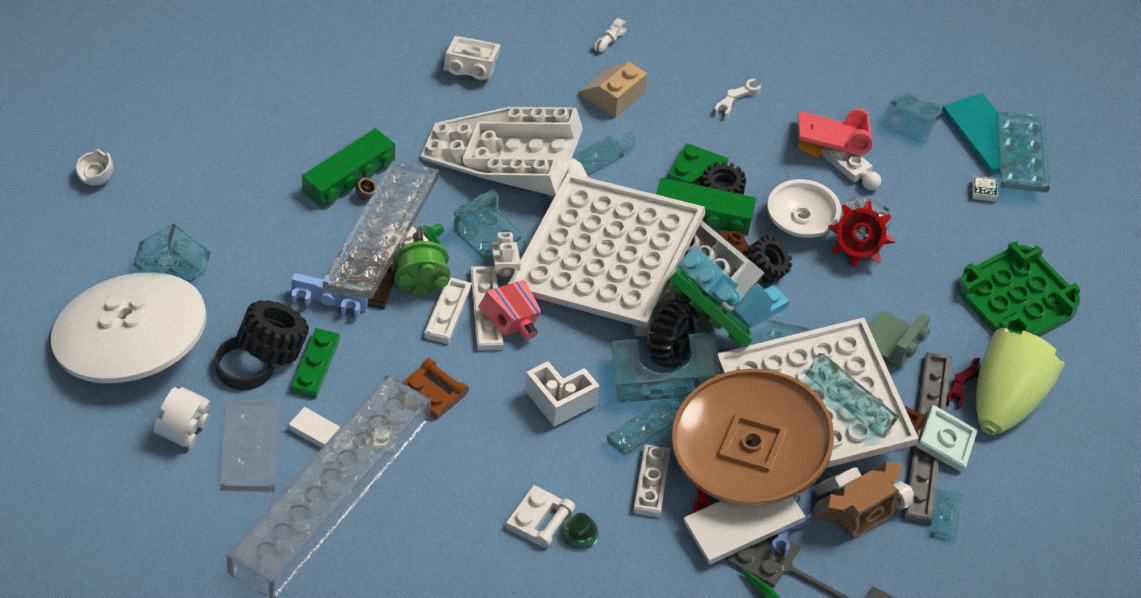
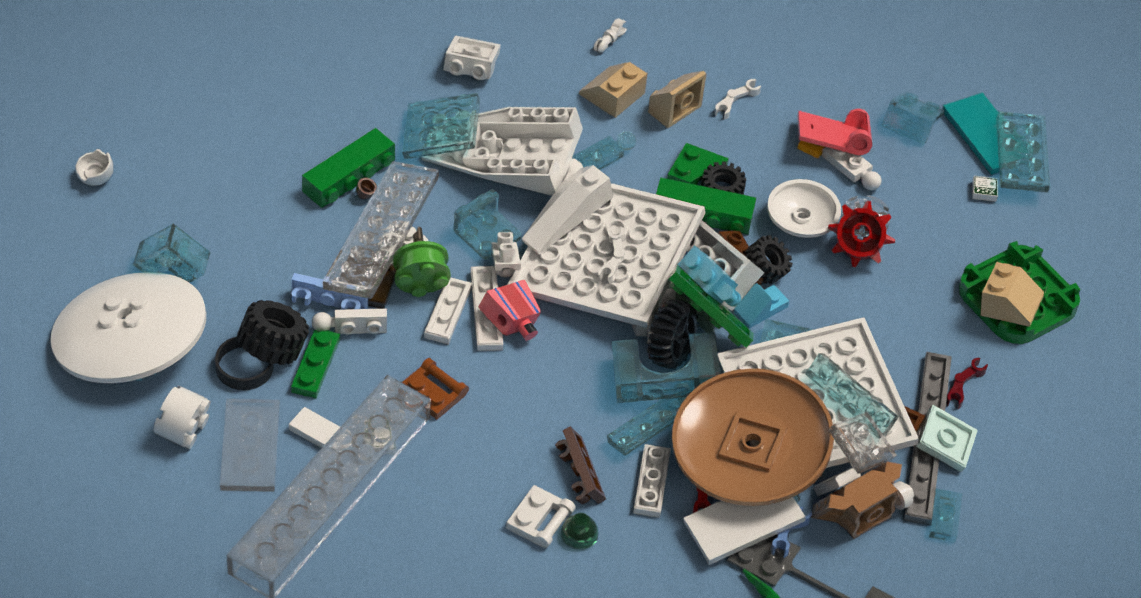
(352, 321): none -> white plate
(432, 232): green bar -> none
(441, 126): none -> clear light blue plate
(558, 396): white brick -> none
(569, 206): none -> white wedge
(581, 466): none -> reddish brown plate
(611, 266): none -> white piece
(678, 98): none -> tan slope
(862, 442): none -> clear plate
(897, 338): sand green bracket -> none
(1011, 295): none -> tan slope
(1014, 379): yellowish green cylinder -> none

